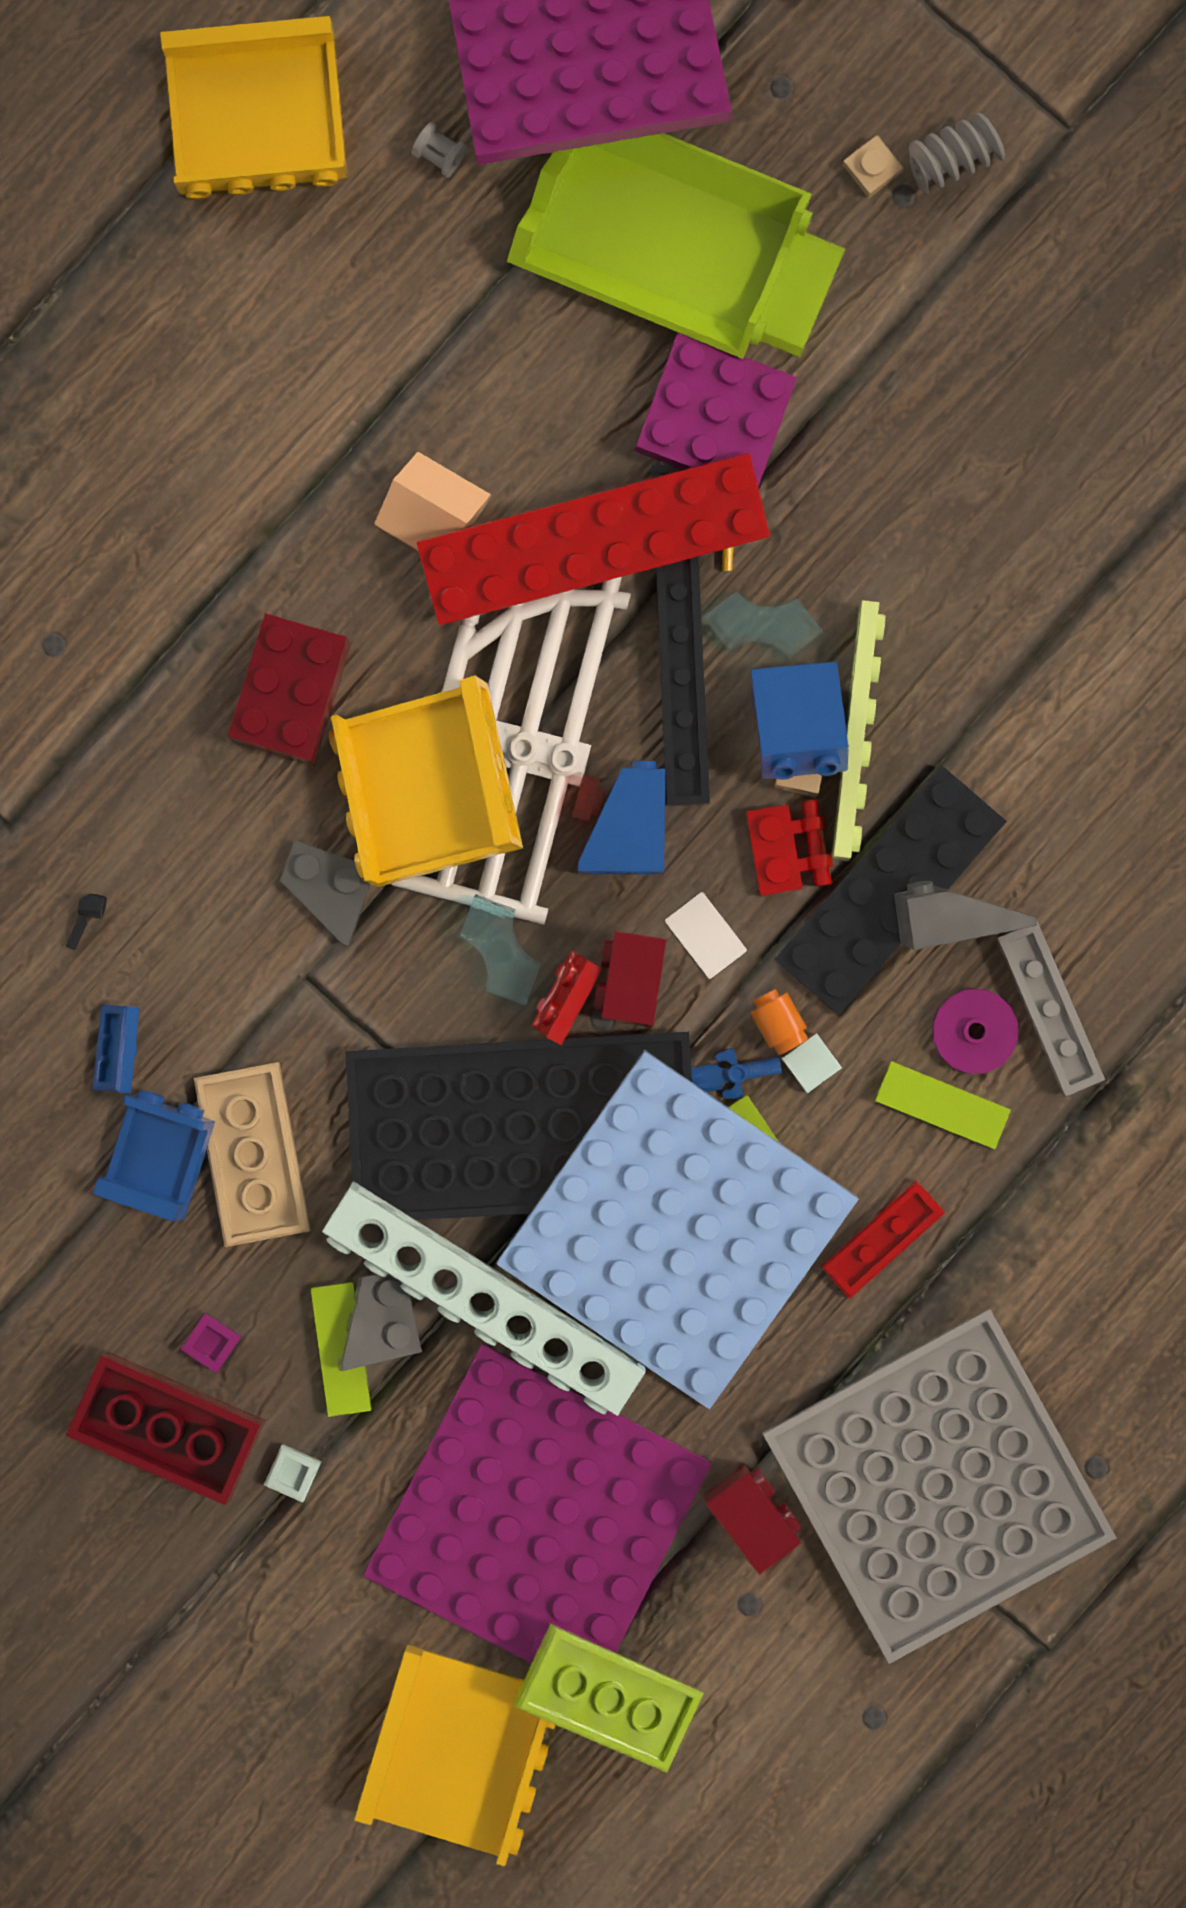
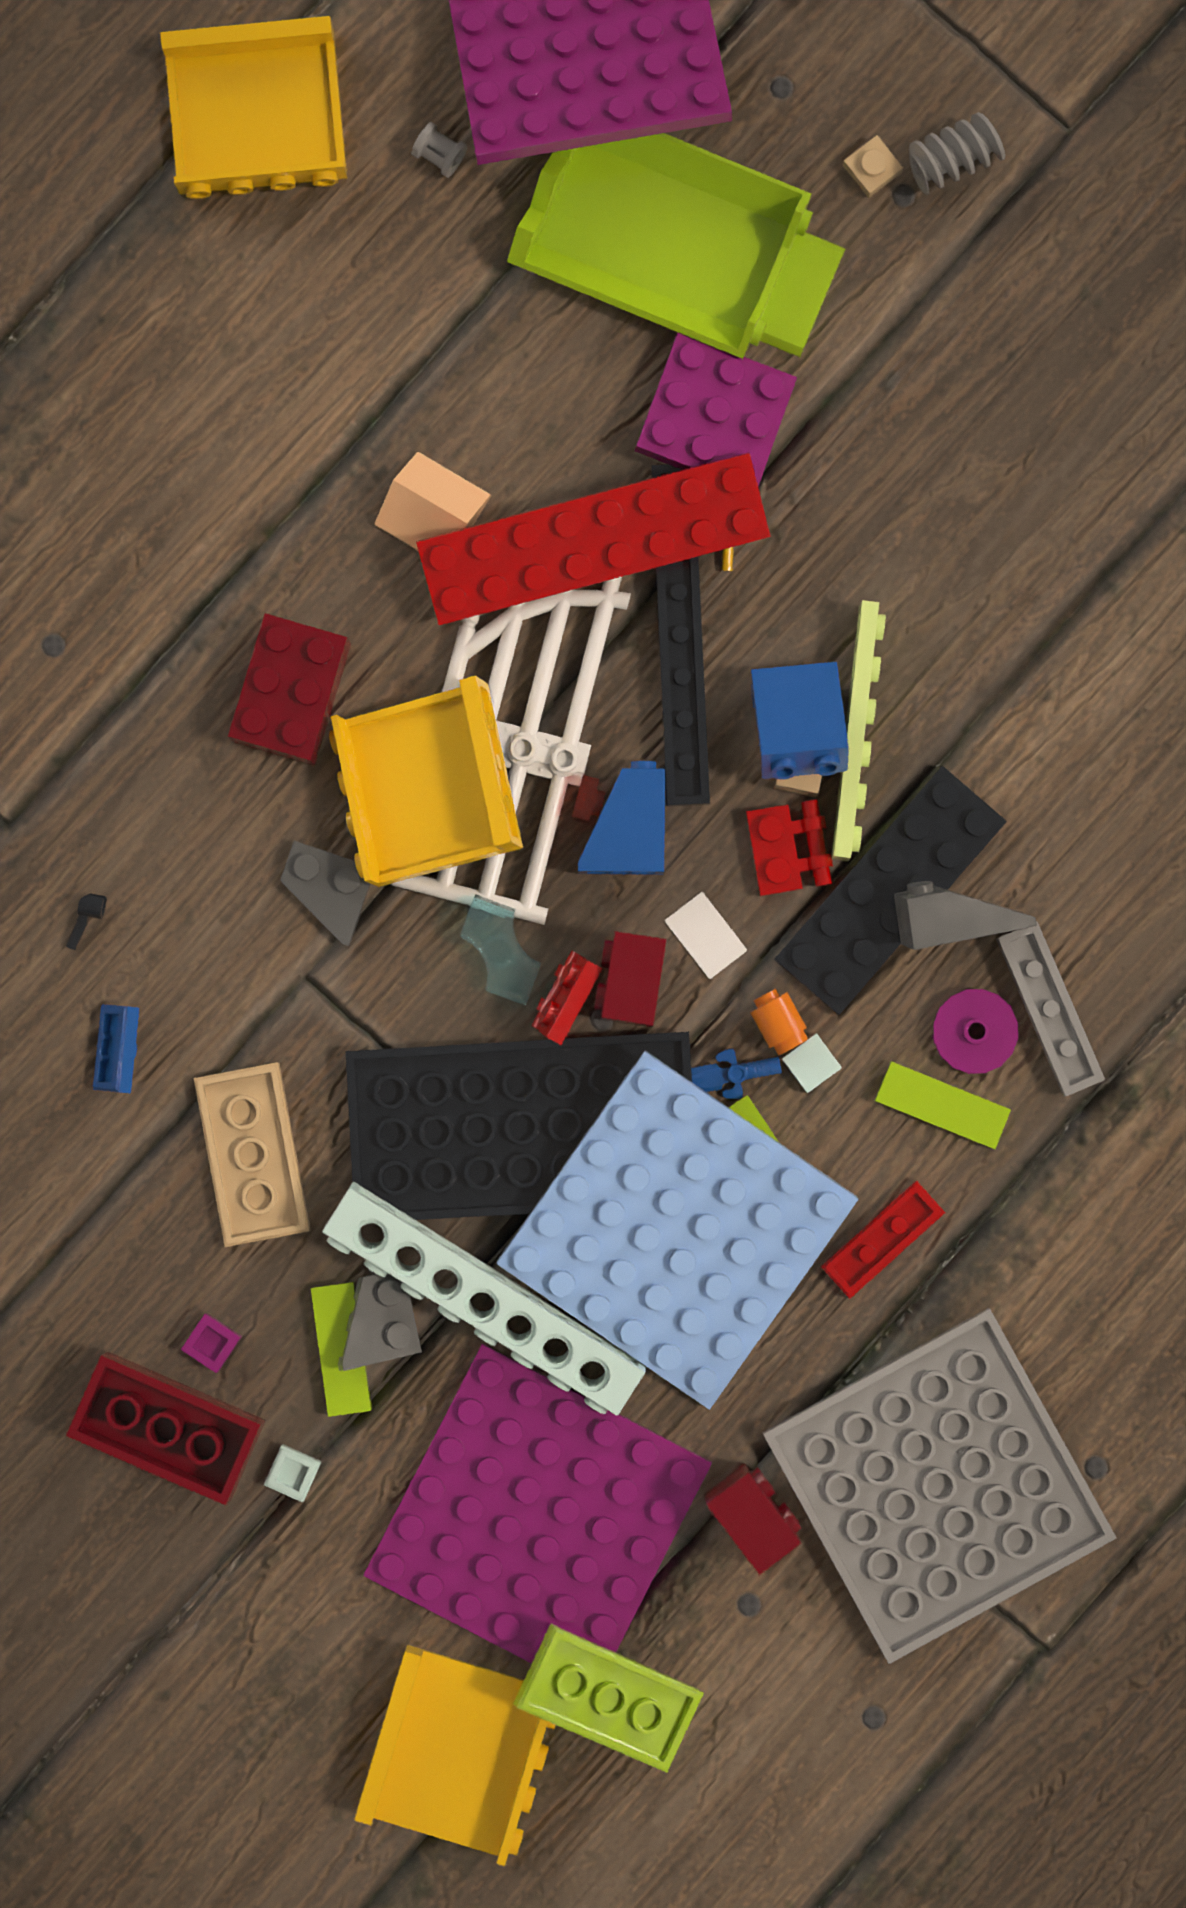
(157, 1156): blue panel -> none
(744, 623): clear light blue tile -> none

